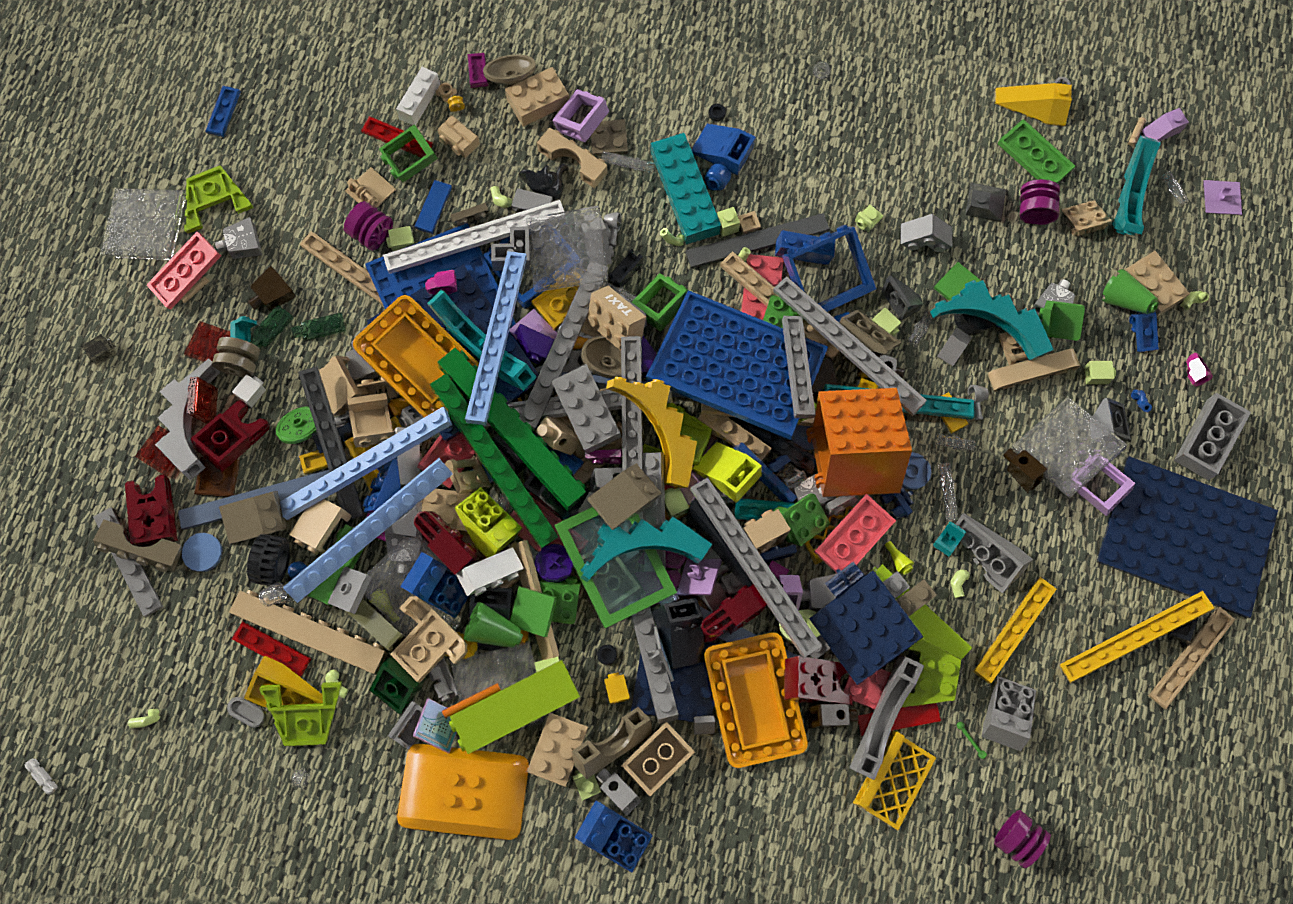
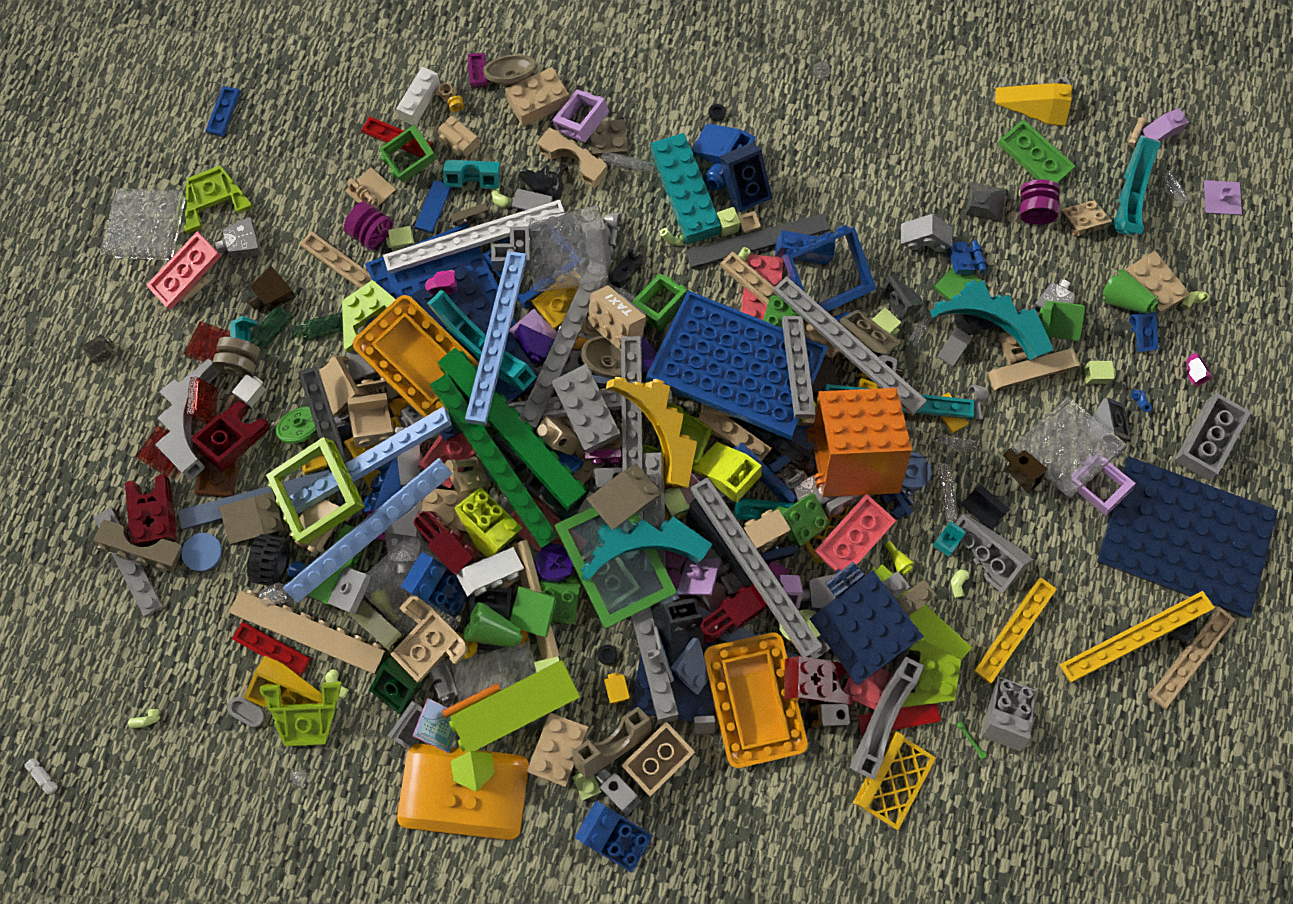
(353, 500): none -> lime window
(360, 307): none -> lime wing
(459, 171): none -> teal arch
(473, 769): none -> lime slope
(692, 667): none -> sand blue wing
(746, 177): none -> dark blue brick
(868, 218): yellowish green bracket -> none
(961, 258): none -> blue plate
(985, 506): none -> black panel
(1022, 838): magenta wheel -> none

